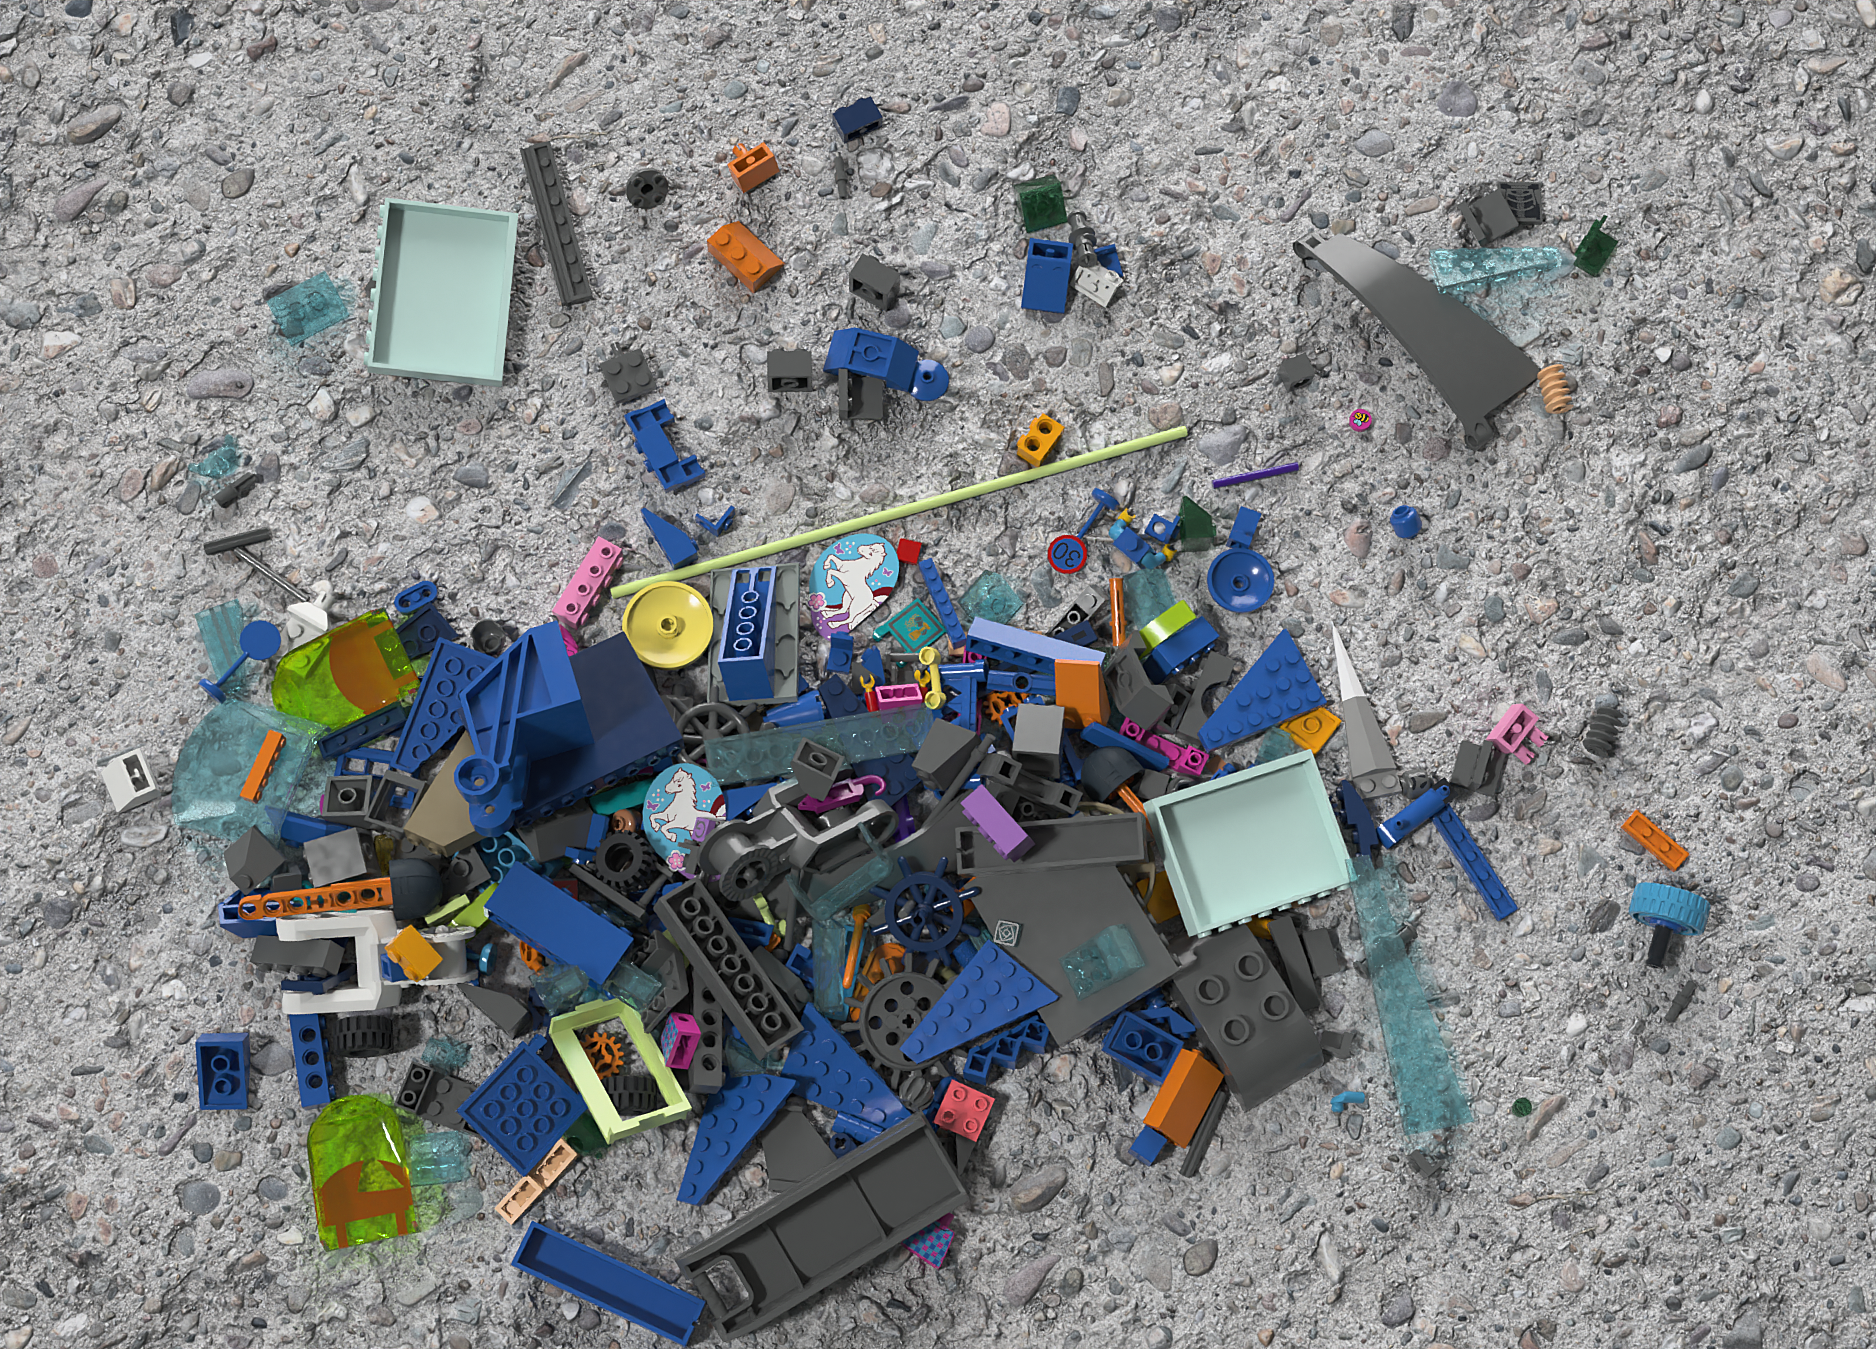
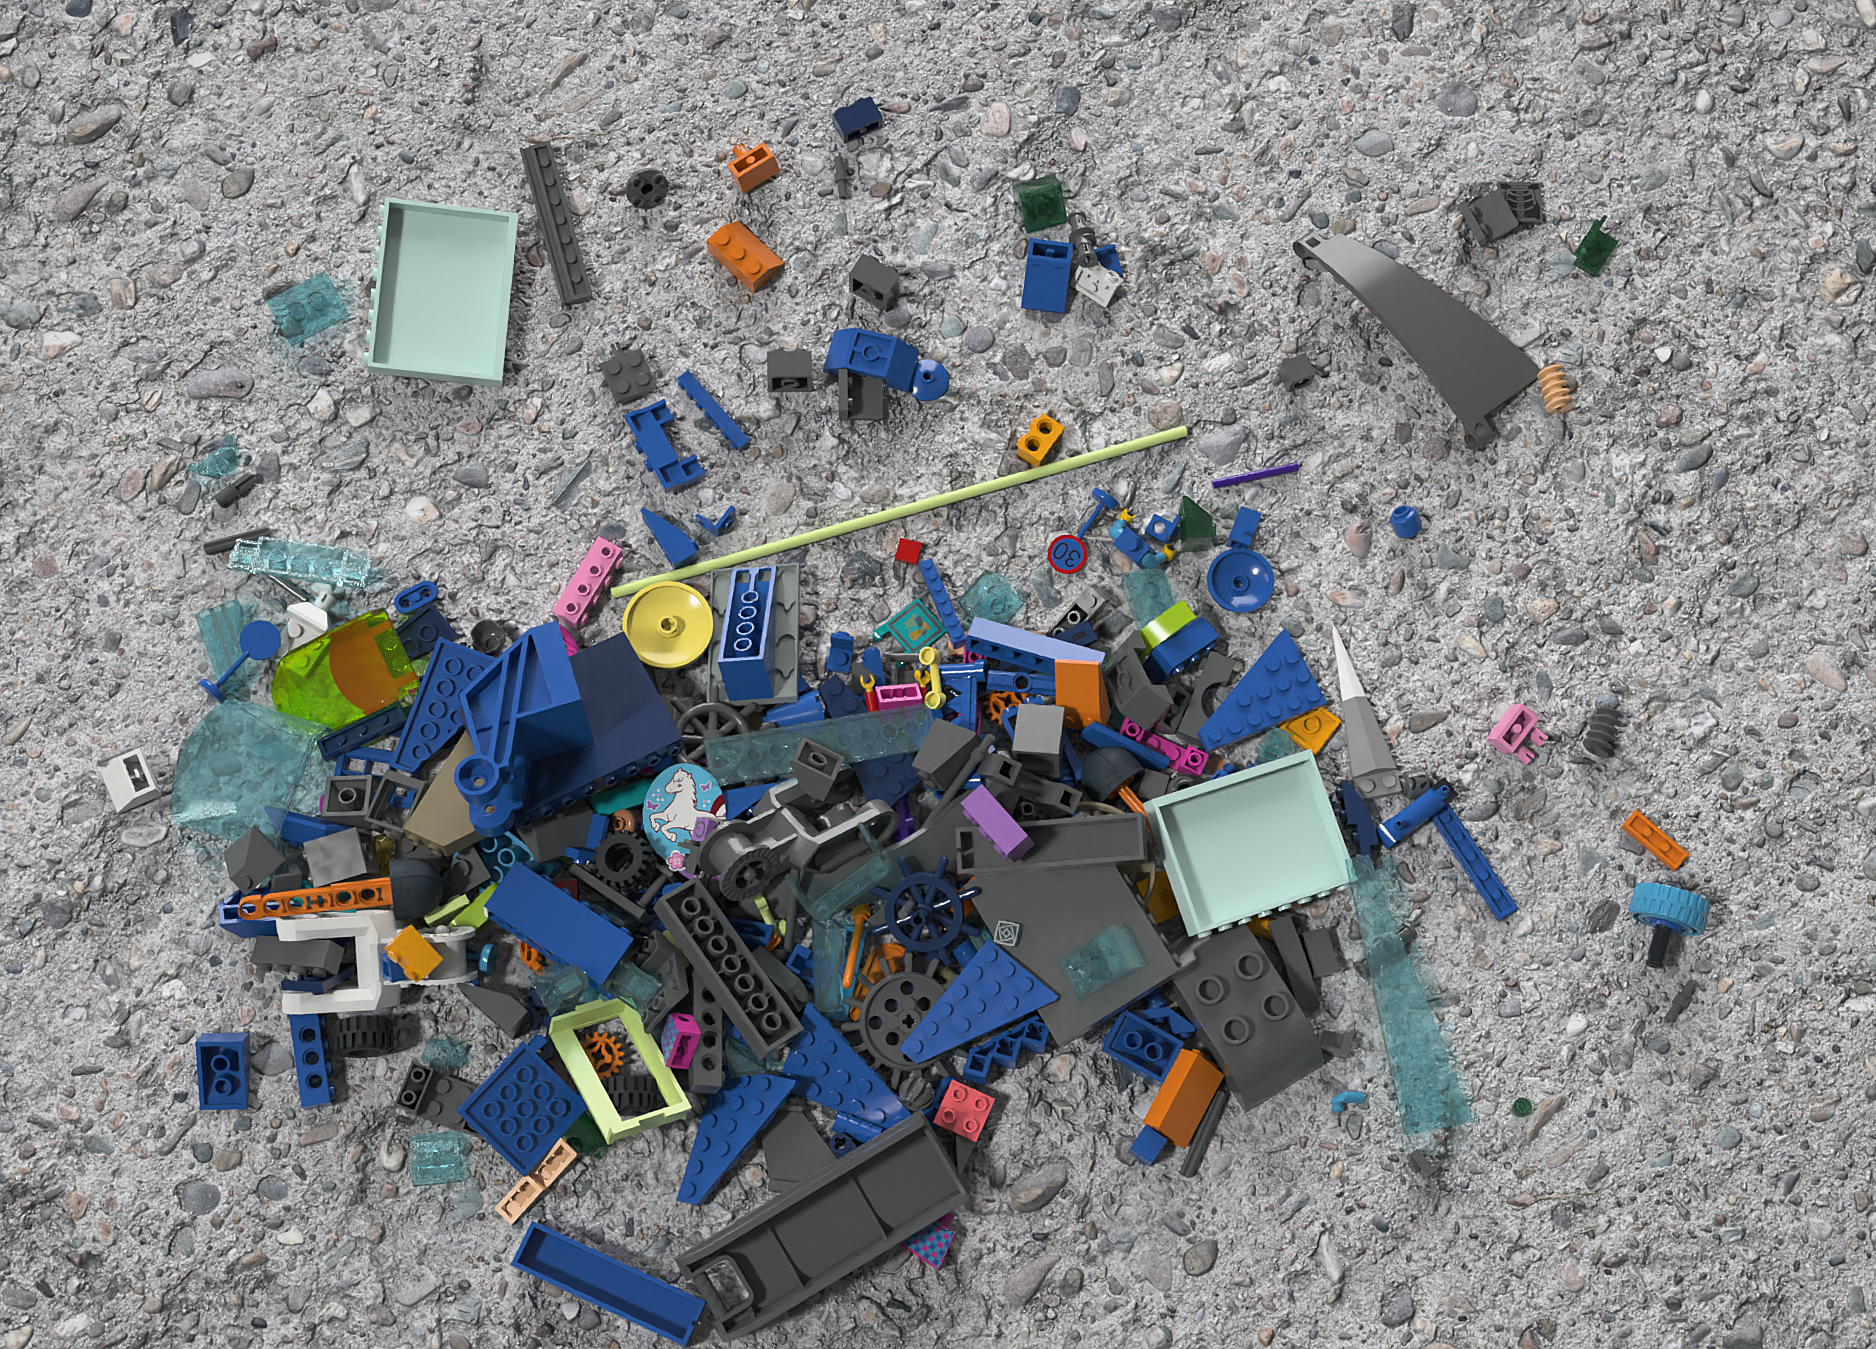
(263, 766): orange piece -> none
(300, 561): none -> clear light blue slope
(360, 1174): clear neon green windscreen -> none
(713, 411): none -> blue piece
(842, 794): magenta plate -> none
(851, 582): sticker -> none
(1117, 611): orange pin -> none
(1360, 420): dark pink tile -> none
(1477, 767): dark grey bracket -> none
(1487, 265): clear light blue wing -> none

